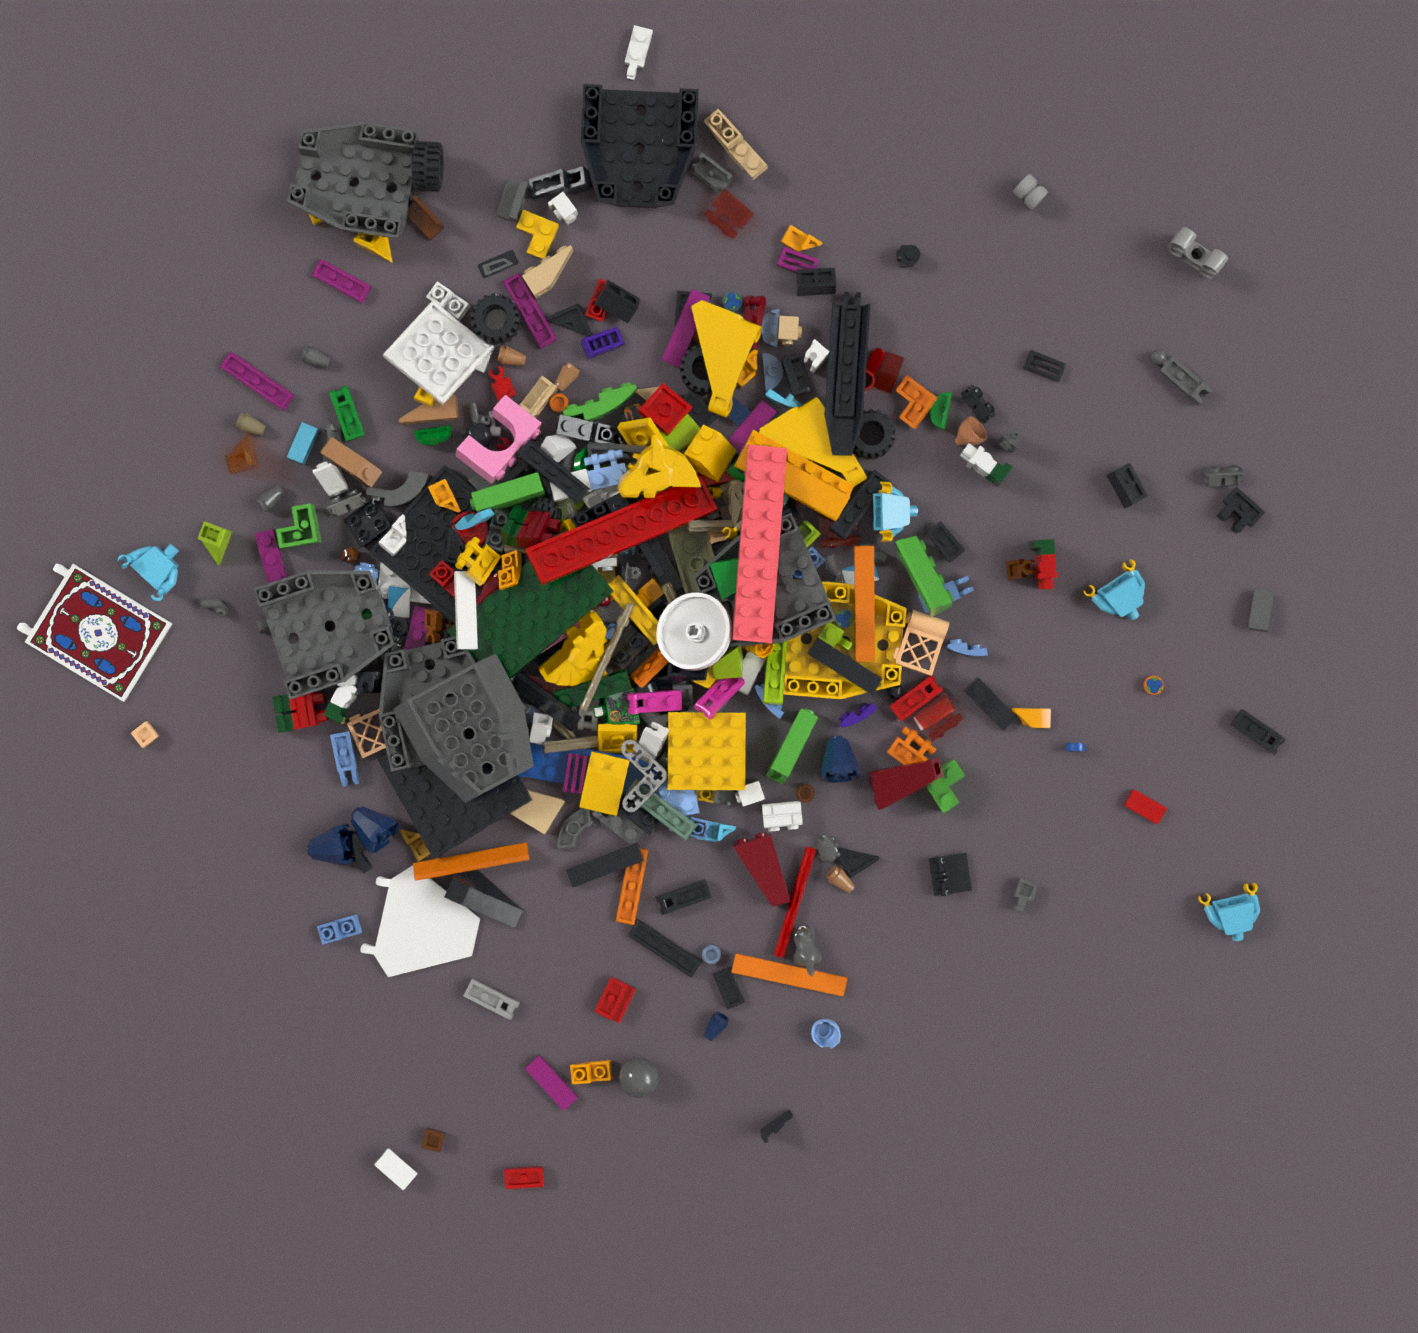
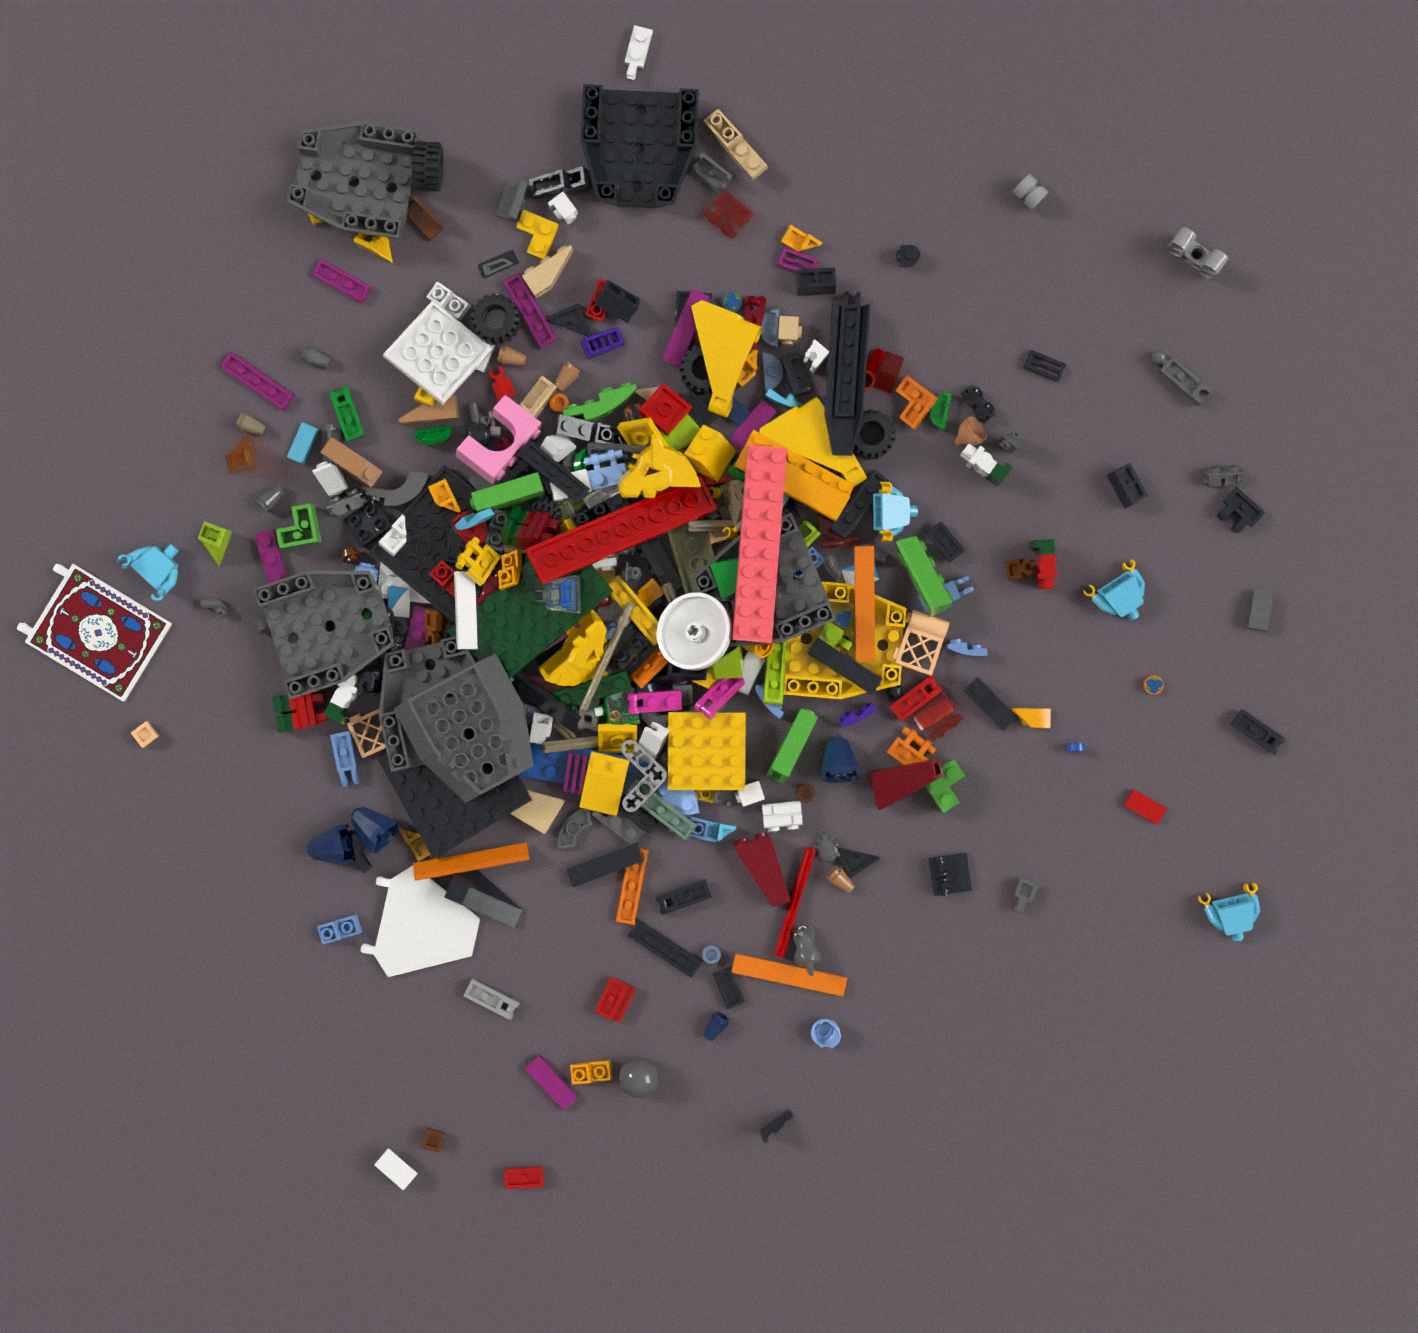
(561, 595): none -> torso

